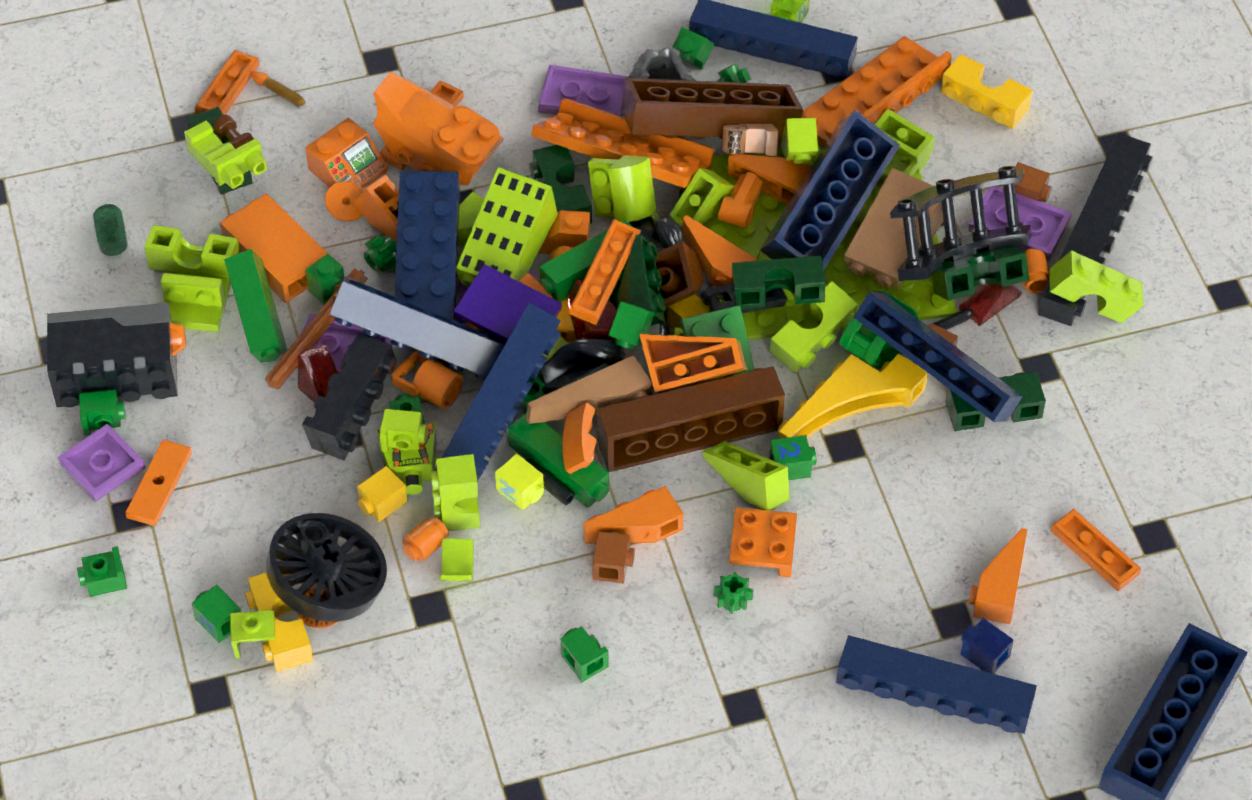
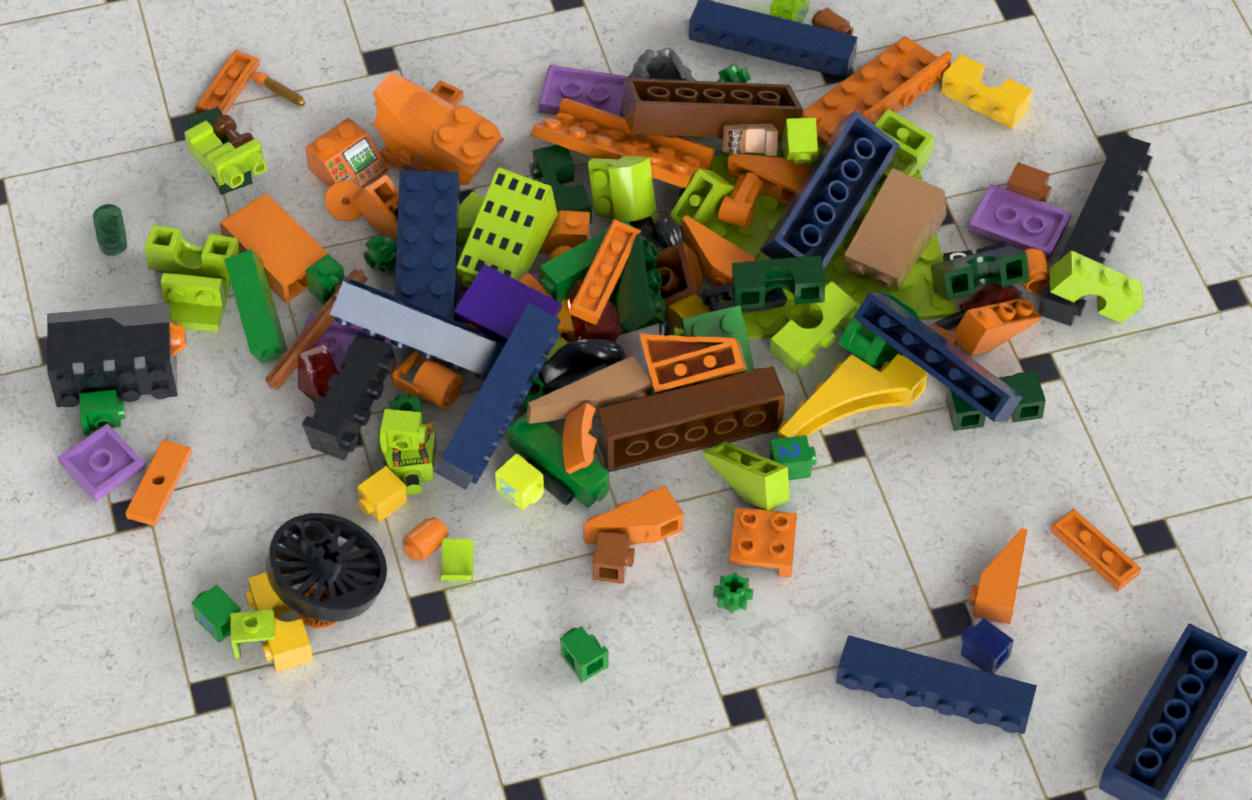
(102, 573): green brick -> none
(456, 492): lime arch -> none
(629, 323): green brick -> none
(693, 47): green brick -> none
(832, 21): none -> dark orange brick
(928, 258): black fence -> none
(994, 324): none -> orange slope

